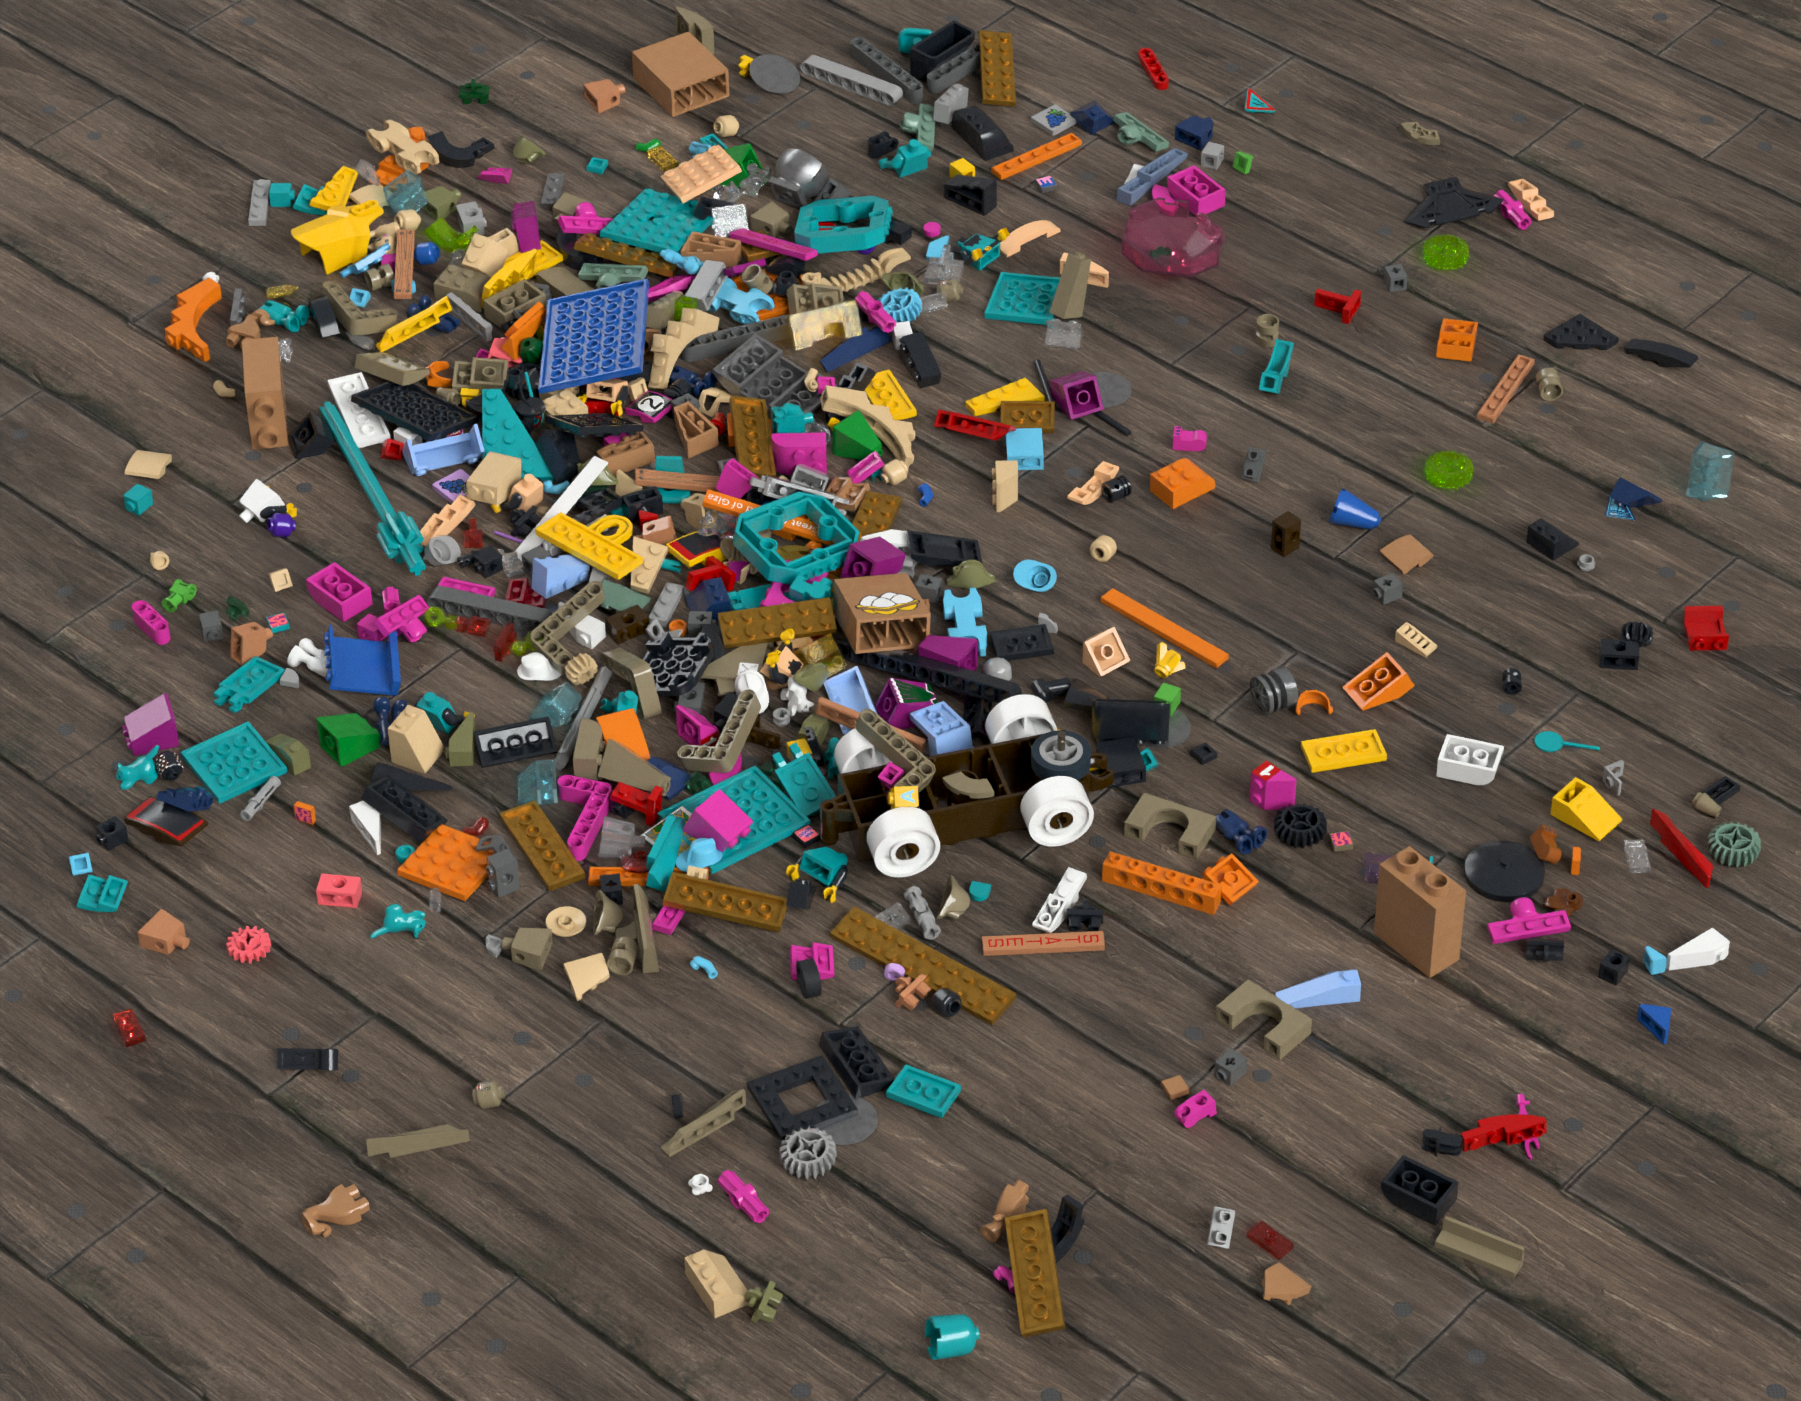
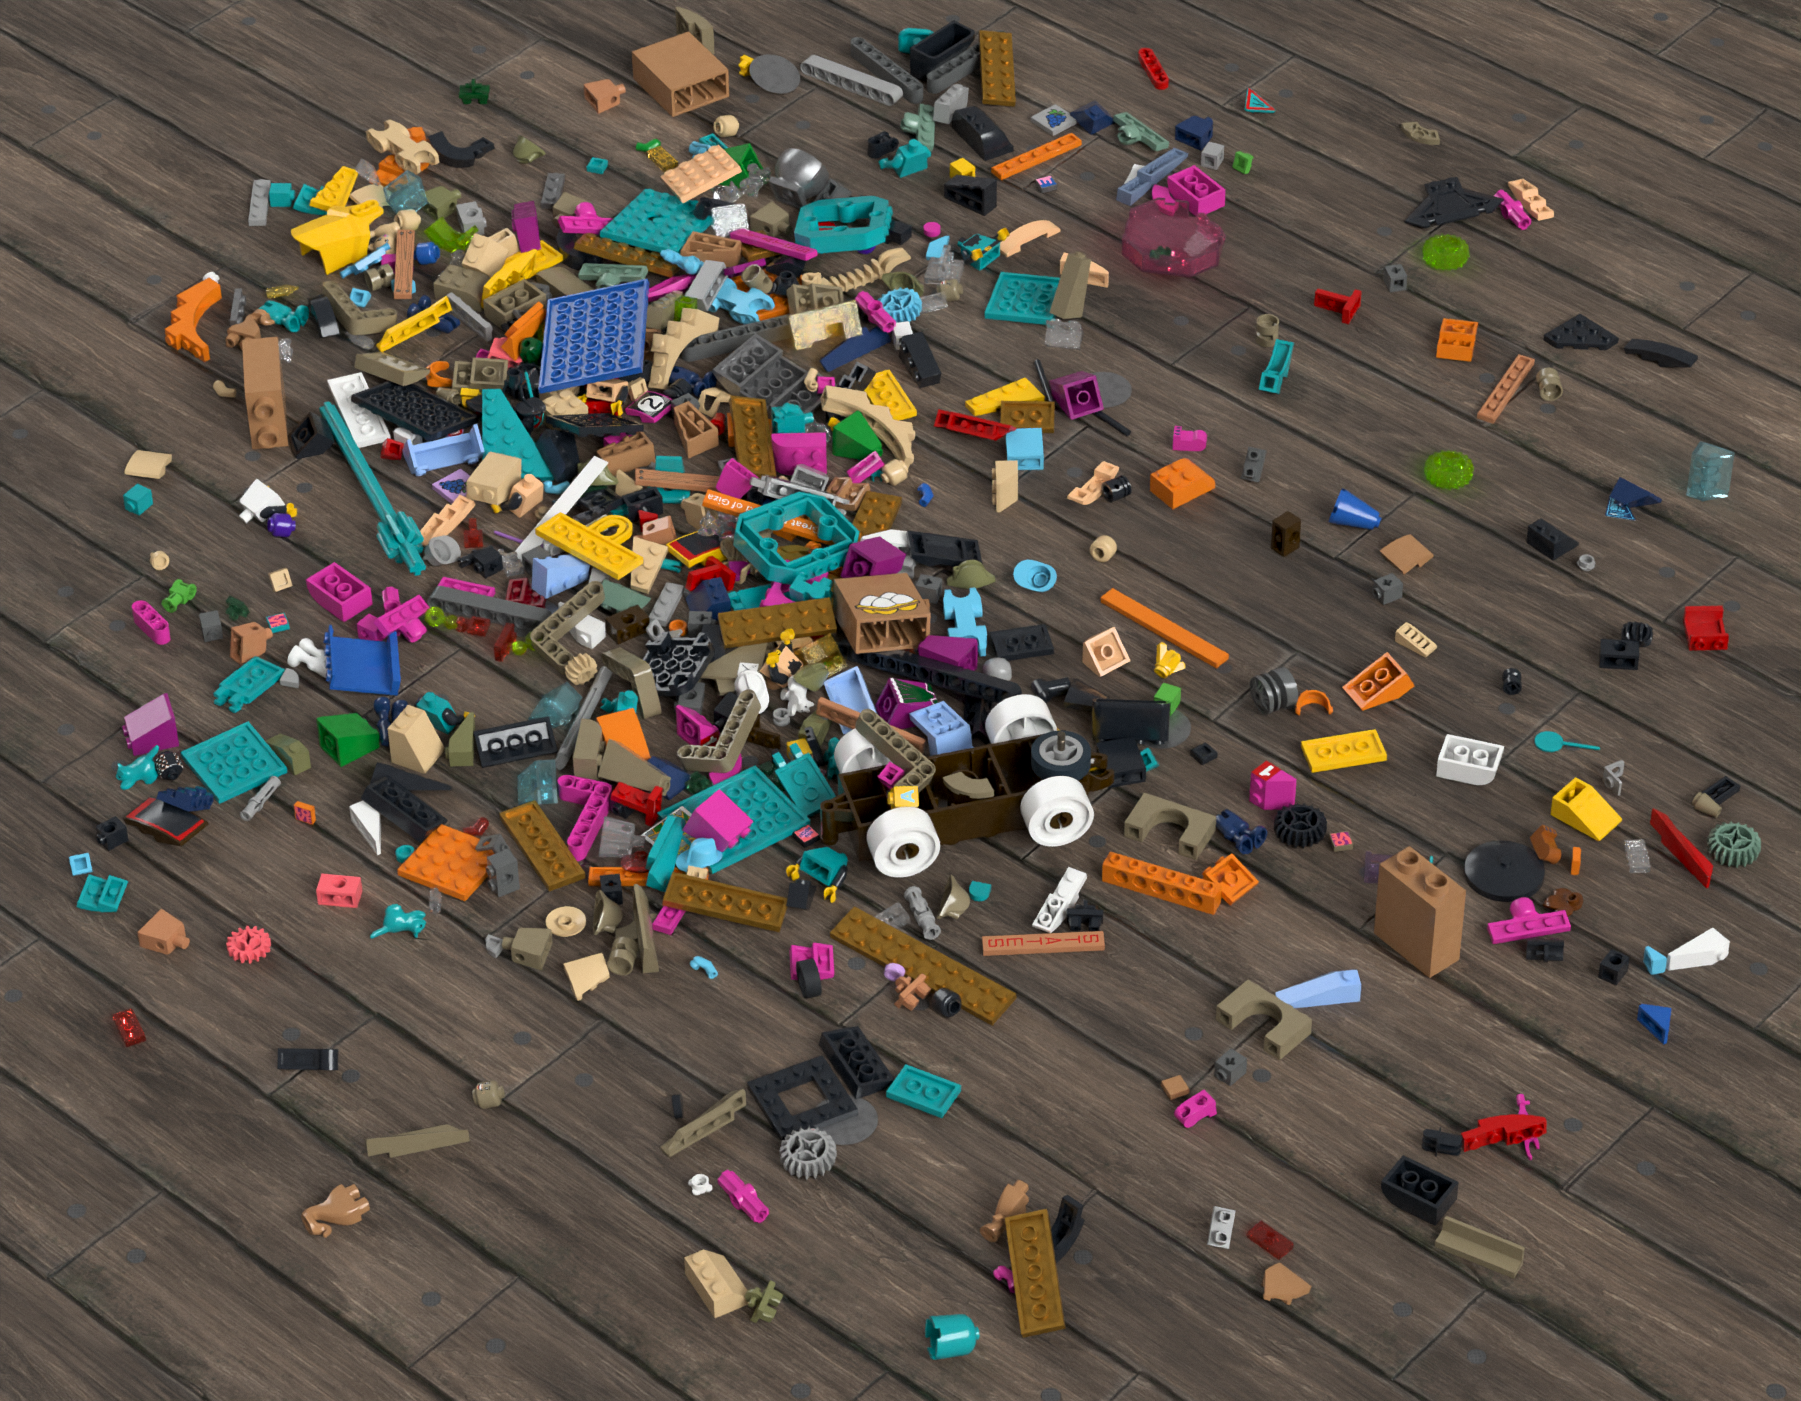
(496, 175): dark pink slope -> none
(522, 519): black hips -> none
(537, 667): white piece -> none
(1051, 626): light grey tile -> none

